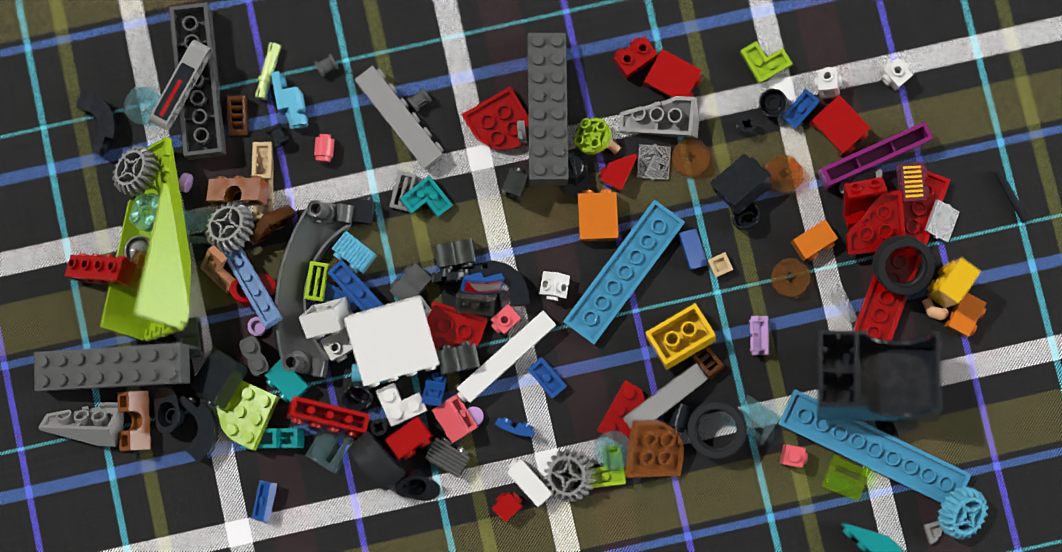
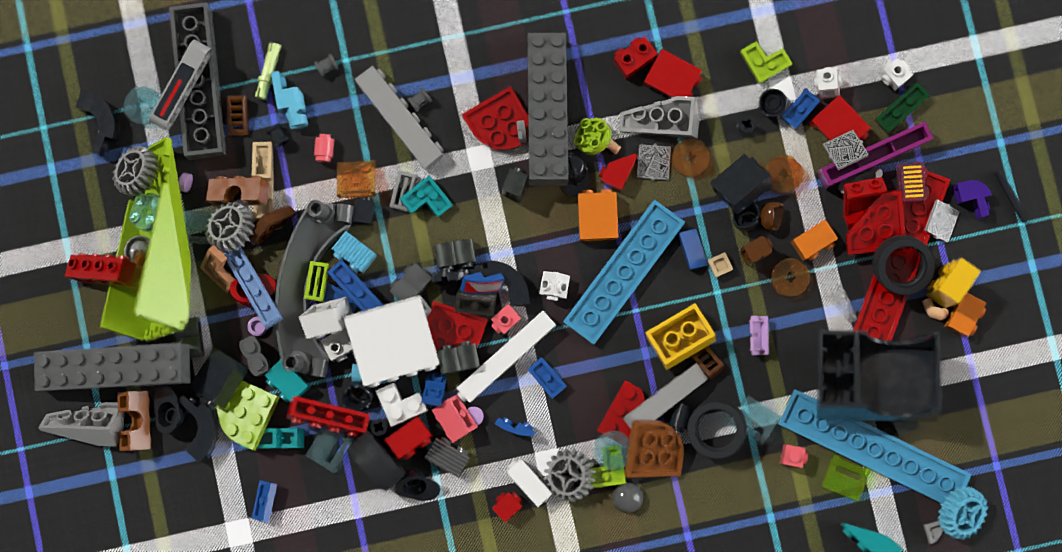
(356, 179): none -> clear orange plate
(627, 497): none -> dark grey hair
(756, 250): none -> reddish brown brick
(772, 216): none -> reddish brown hair
(845, 149): none -> light grey piece
(902, 107): none -> dark green plate
(975, 192): none -> dark purple brick

